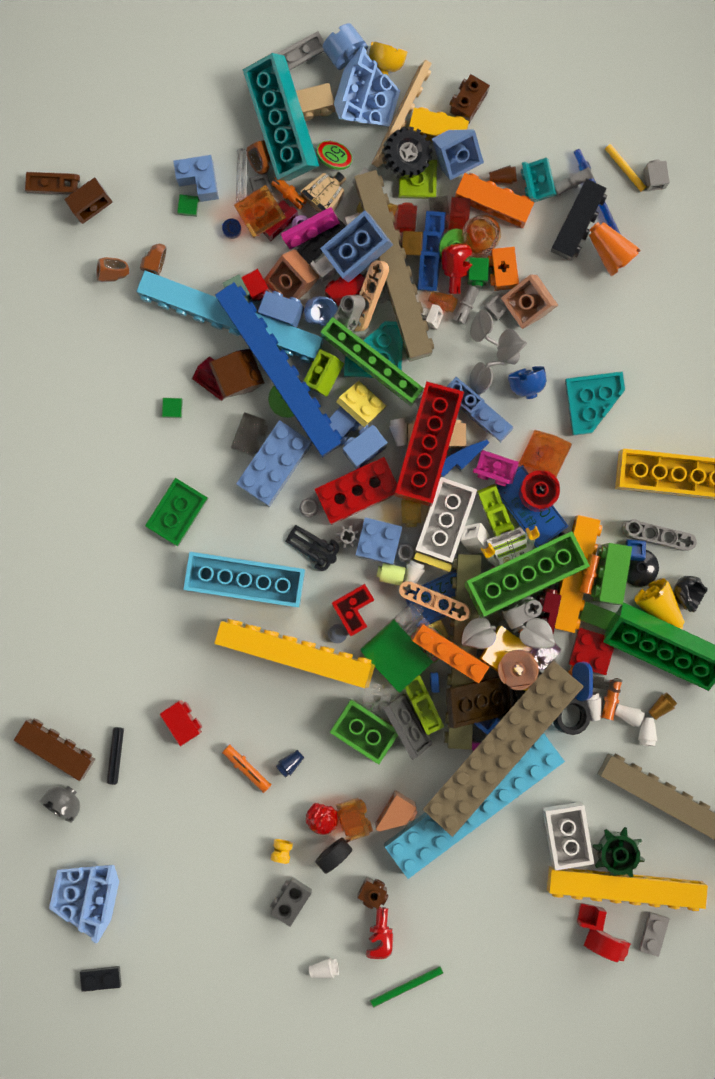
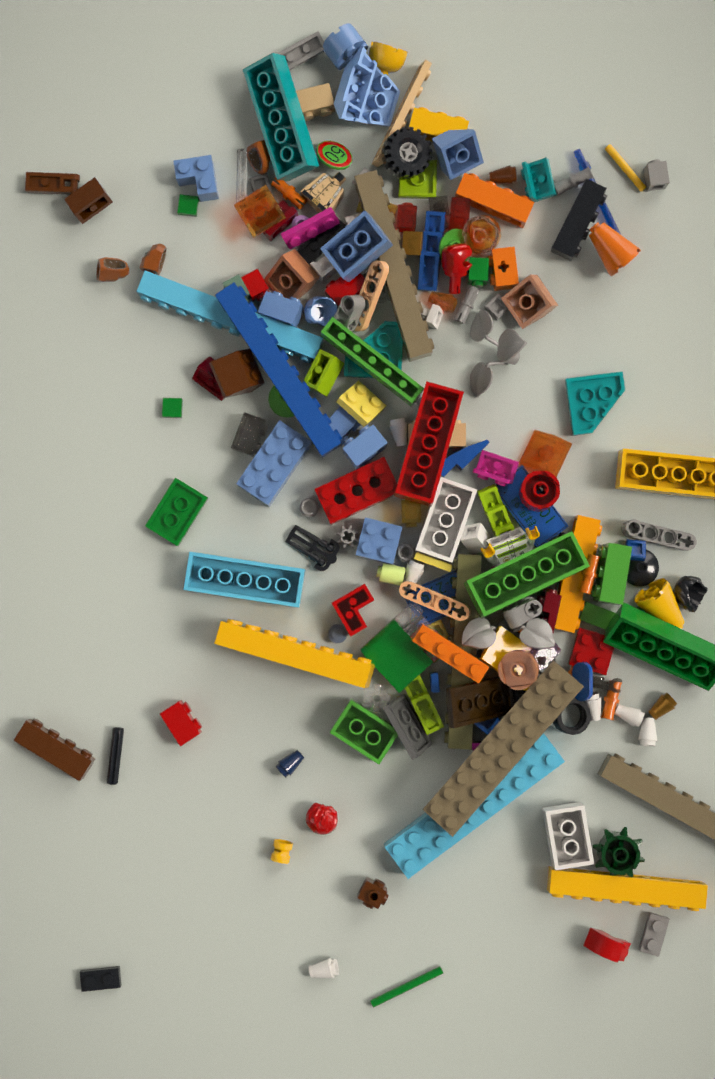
(62, 802): dark grey cylinder -> none
(86, 898): light blue wedge -> none
(229, 752): orange pin -> none
(231, 228): clear blue tile -> none
(295, 903): dark grey brick -> none
(333, 855): black tyre -> none
(353, 819): clear orange brick -> none
(383, 933): red piece -> none
(396, 812): nougat slope -> none
(469, 98): reddish brown brick -> none
(480, 412): medium blue slope -> none
(528, 382): blue cylinder -> none
(591, 917): red panel -> none

